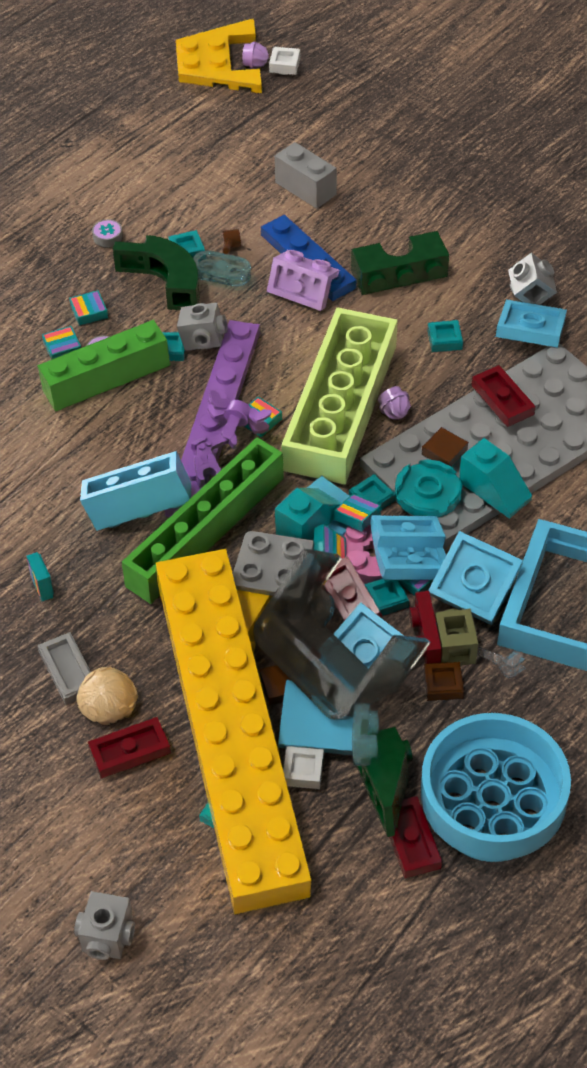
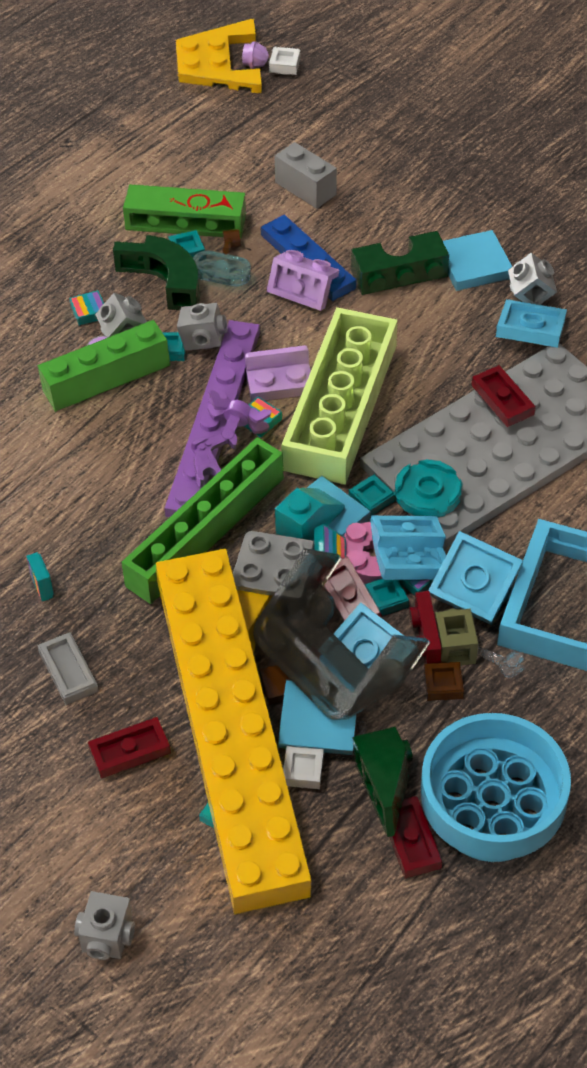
(60, 342): tile -> none
(107, 232): tile -> none
(107, 695): tan hair -> none
(119, 315): none -> light grey brick
(136, 491): medium azure brick -> none
(183, 210): none -> bright green brick
(277, 372): none -> lavender bracket
(356, 512): tile -> none
(363, 742): clear light blue plate -> none
(394, 403): lavender plate -> none
(445, 336): teal tile -> none
(445, 447): reddish brown tile -> none
(476, 260): none -> medium azure tile
(494, 478): teal slope -> none

